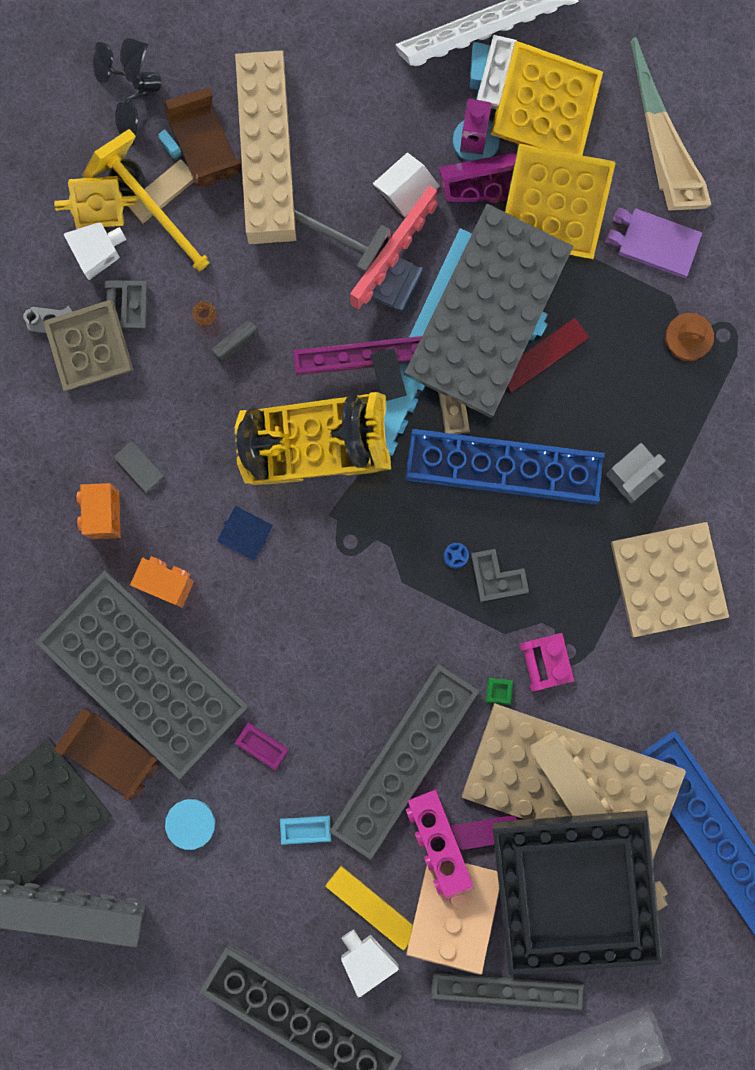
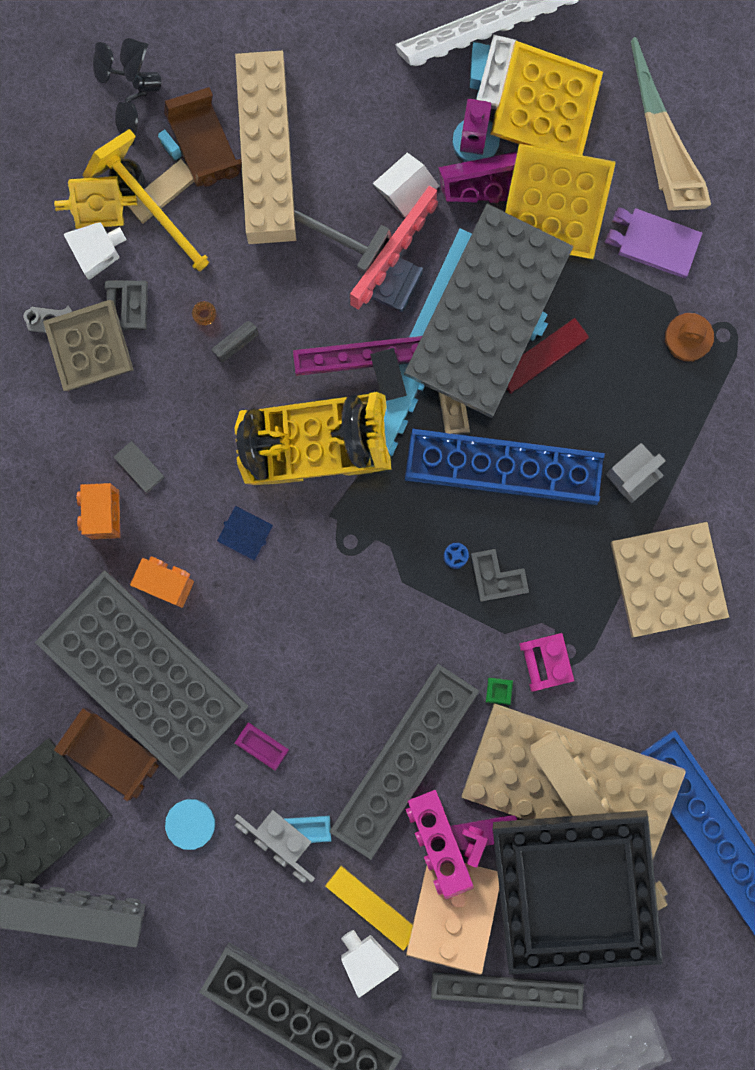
(281, 839): none -> light grey bracket
(474, 850): none -> dark pink bracket

